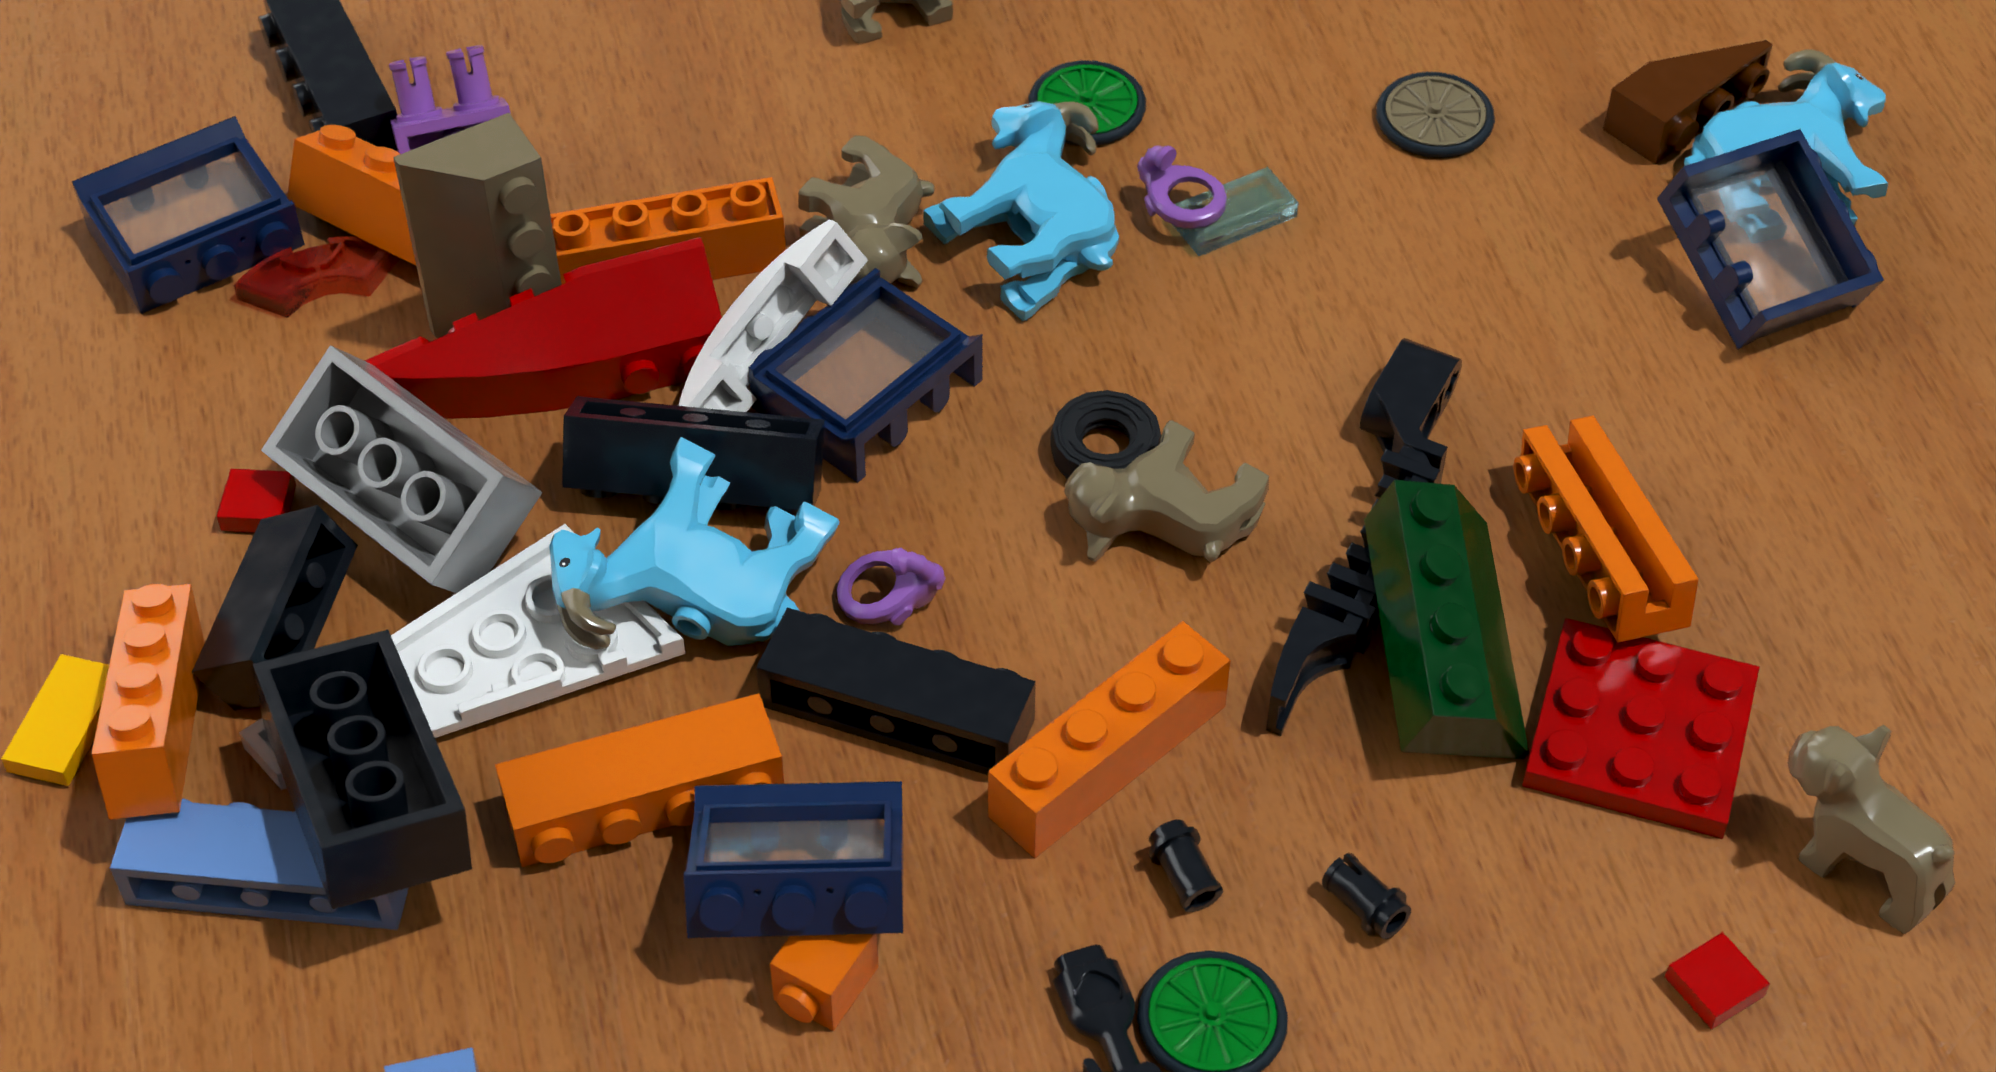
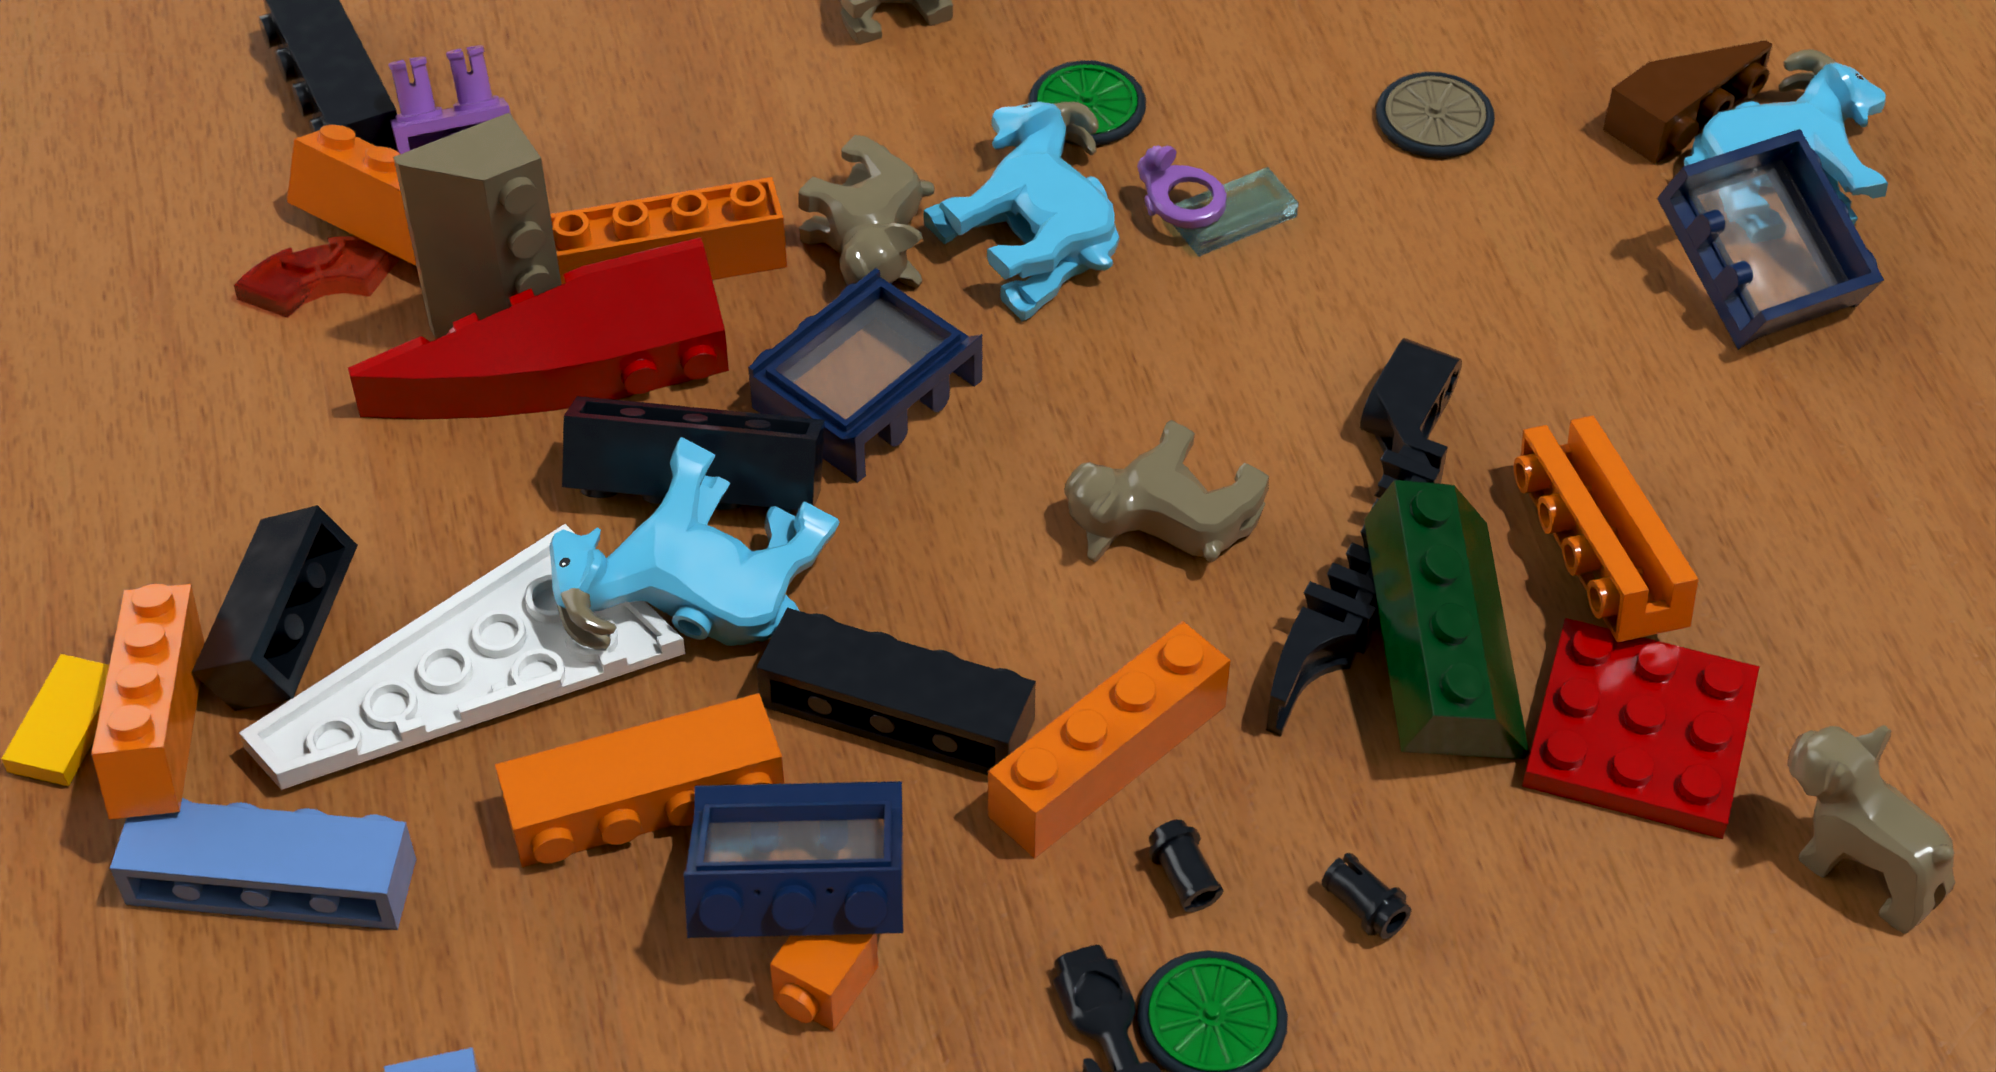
(187, 214): dark blue window -> none
(254, 496): red tile -> none
(362, 769): black brick -> none
(400, 471): light grey brick -> none
(767, 312): white slope -> none
(914, 586): medium lavender piece -> none
(1097, 411): black tyre -> none
(1717, 980): red tile -> none

